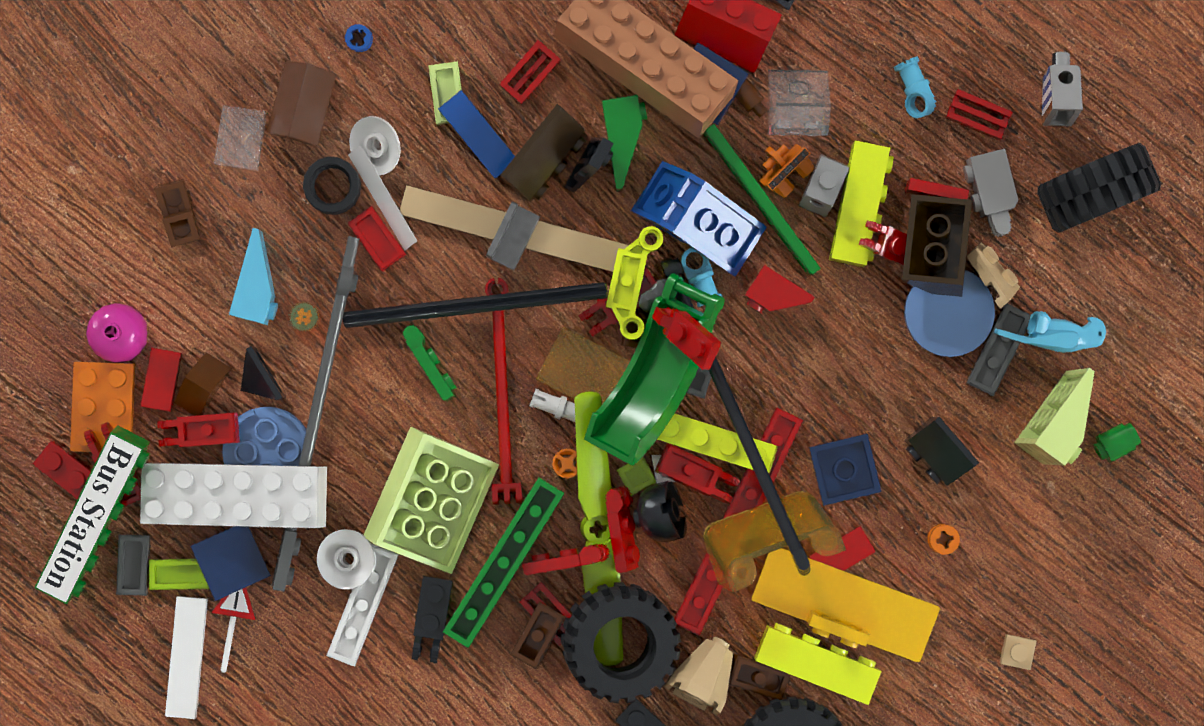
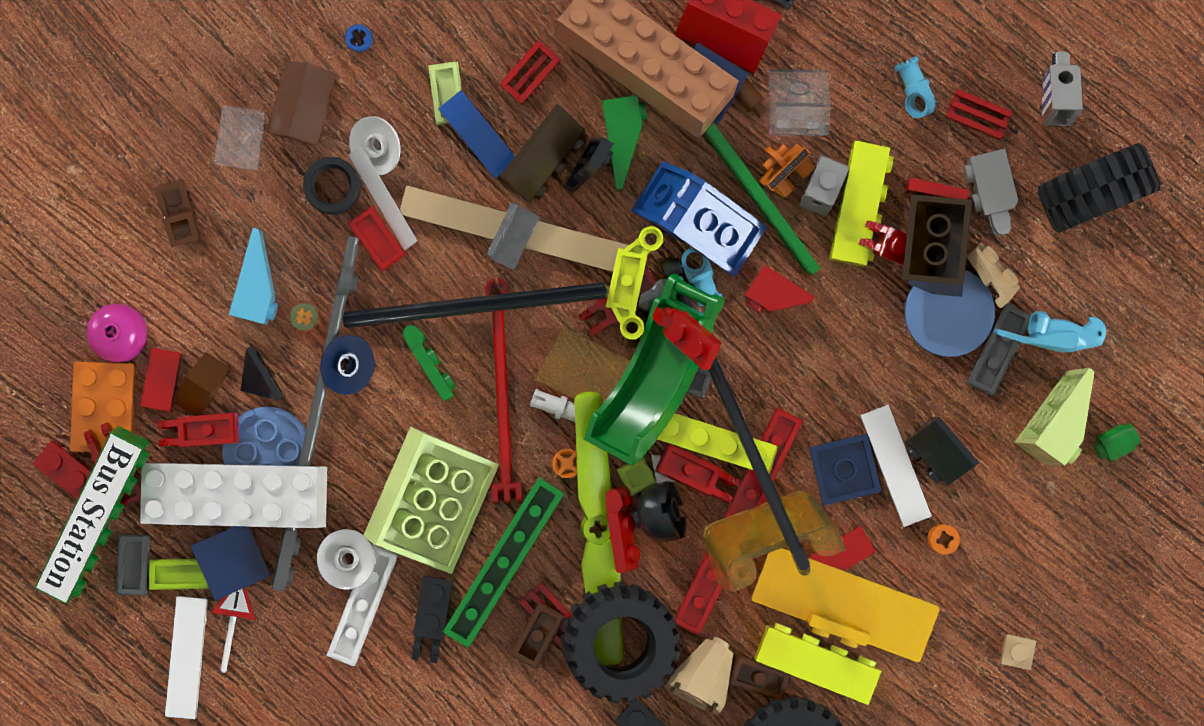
(357, 367): none -> dark blue dish
(568, 559): red hinge -> none
(895, 465): none -> white tile

